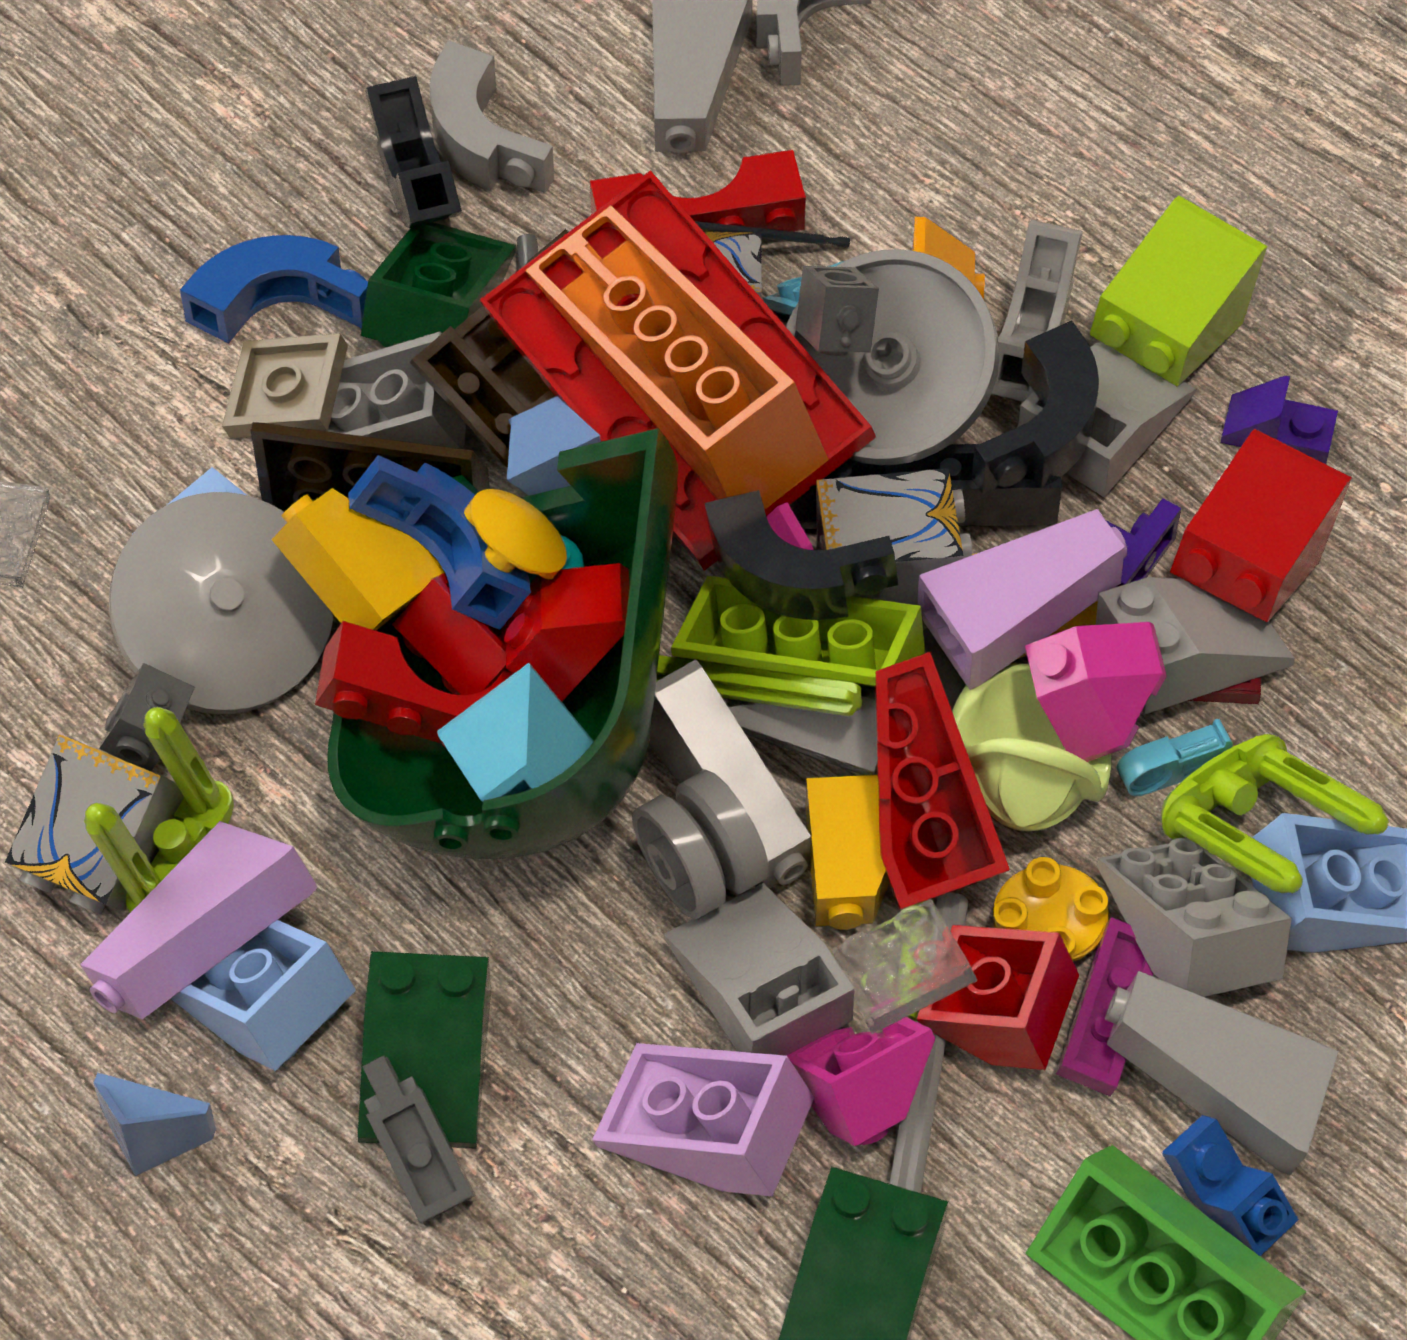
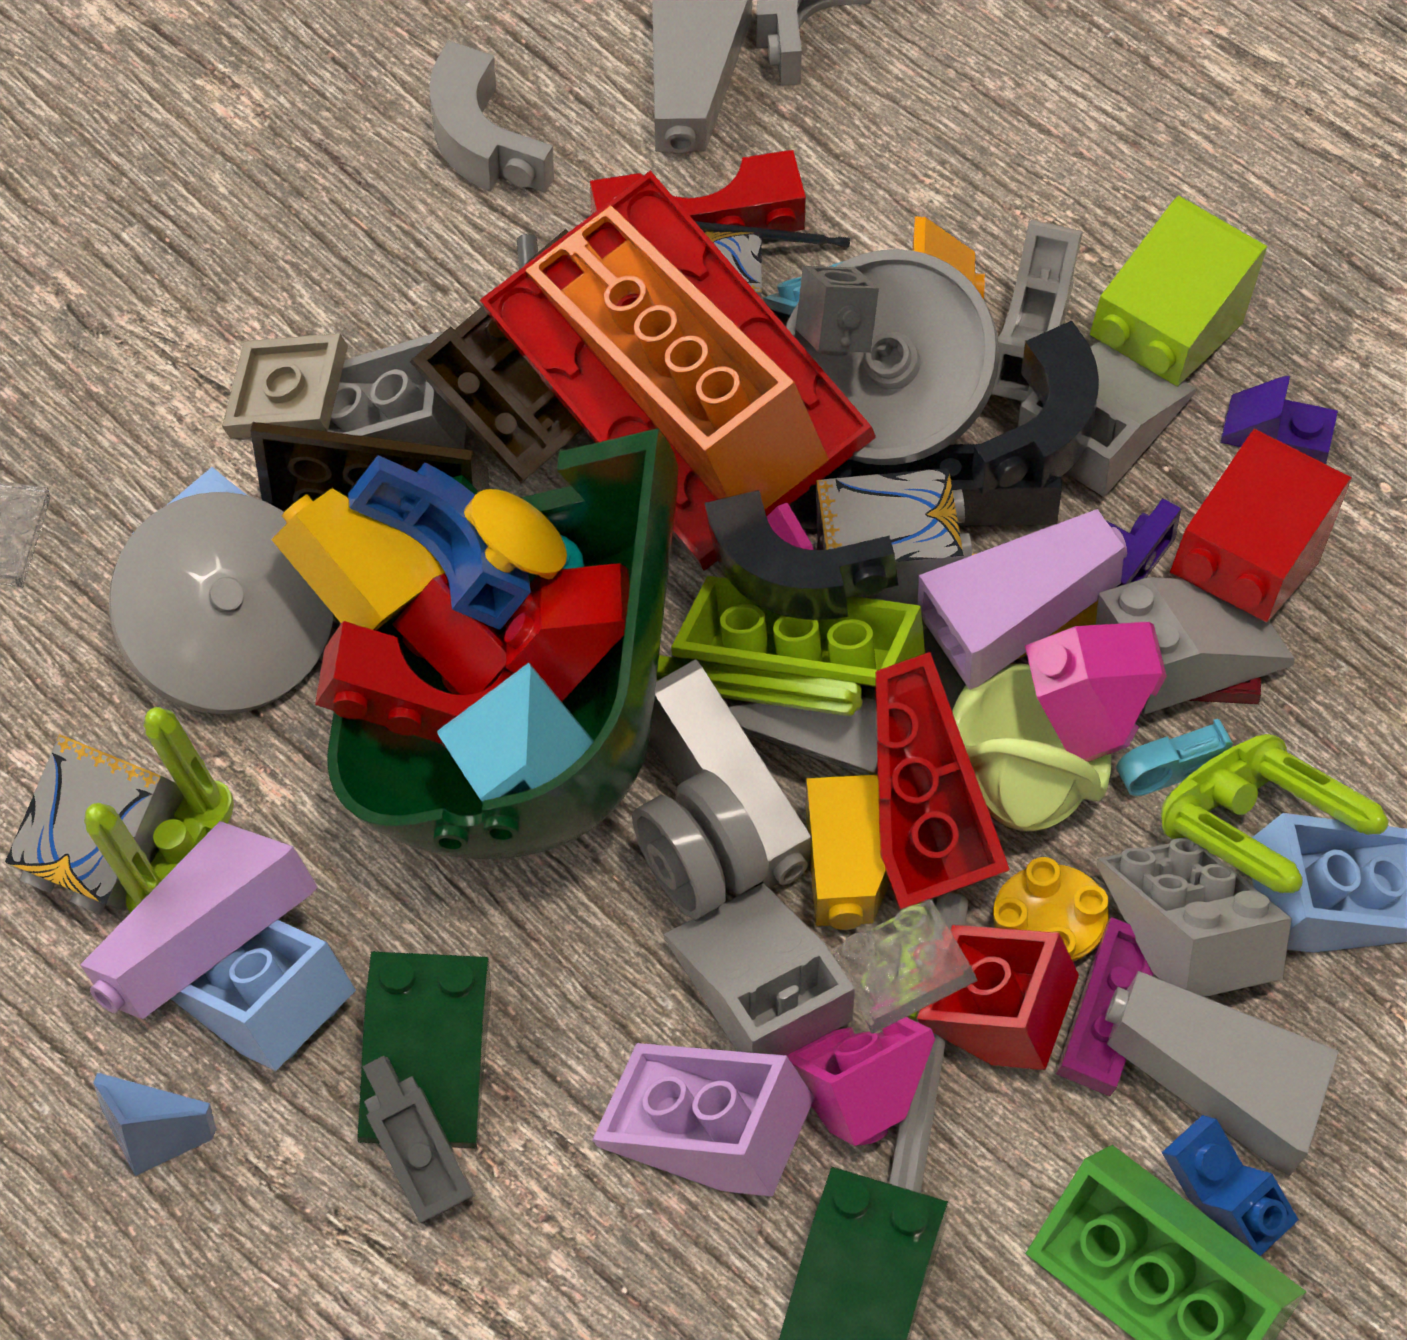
(124, 726): dark grey head -> none
(270, 272): blue arch -> none
(415, 175): black arch -> none
(432, 282): dark green slope -> none
(536, 444): medium blue slope -> none

